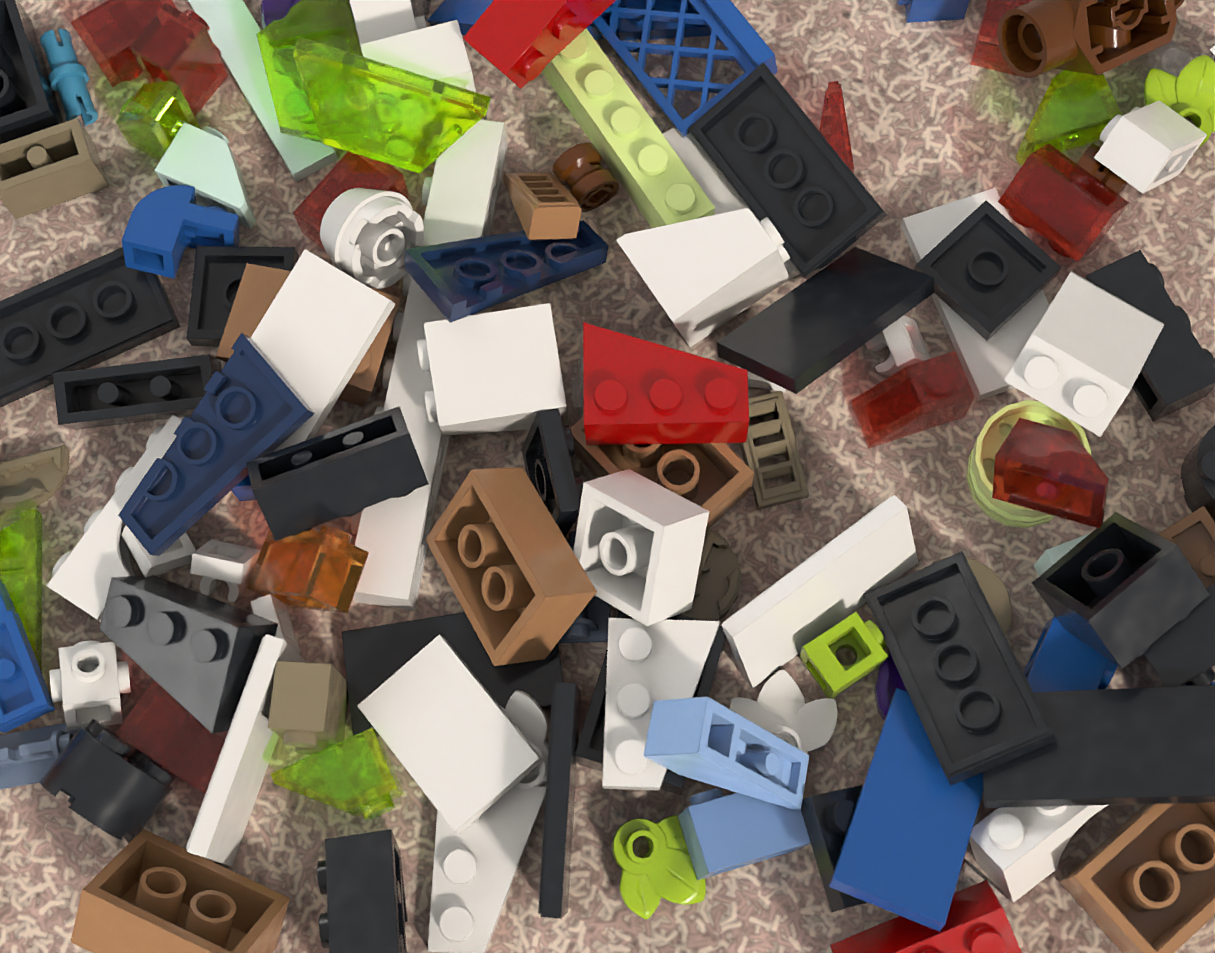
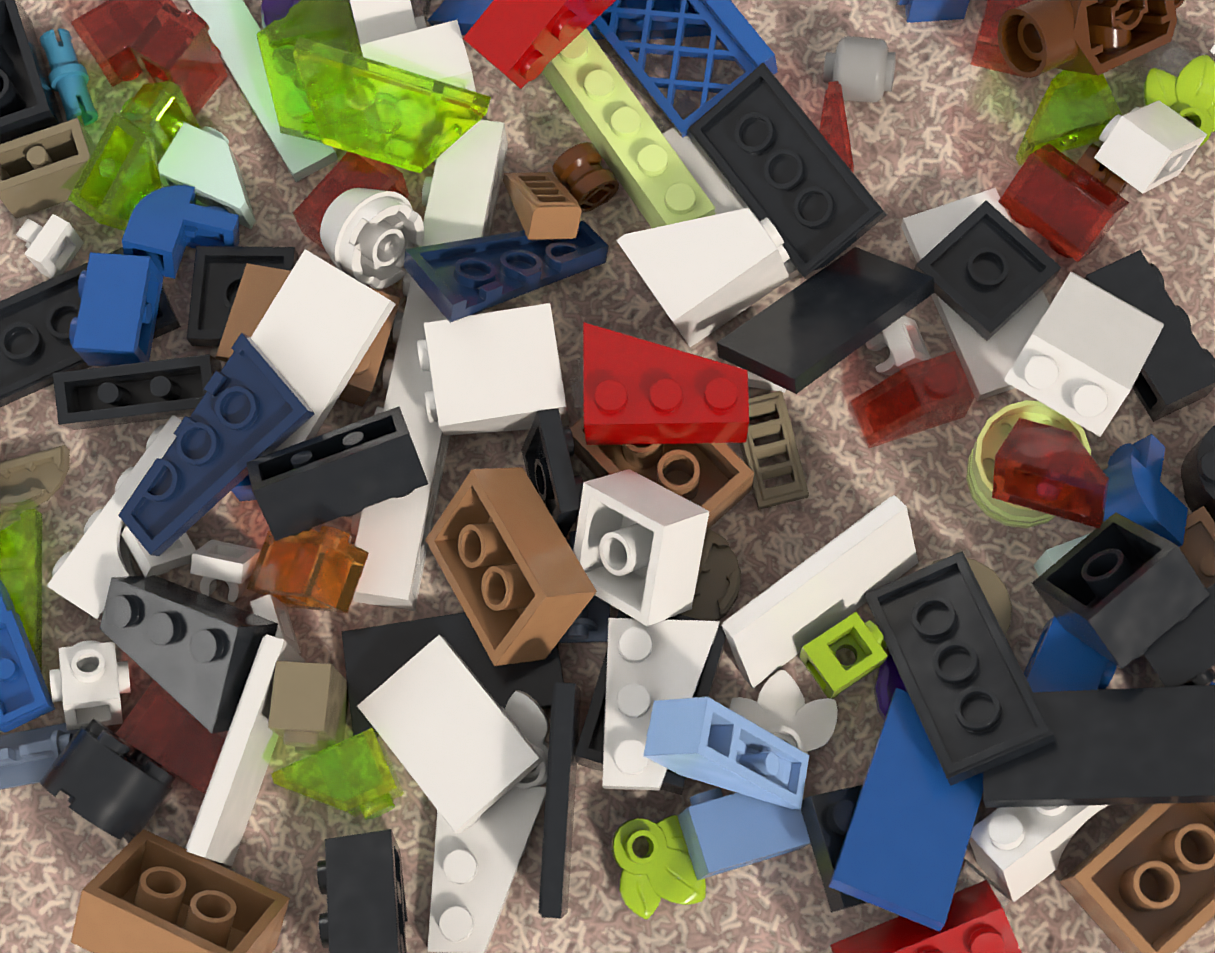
(50, 246): none -> white tile
(116, 309): none -> blue brick
(117, 174): none -> clear neon green slope
(862, 68): none -> light grey head
(1138, 493): none -> blue brick

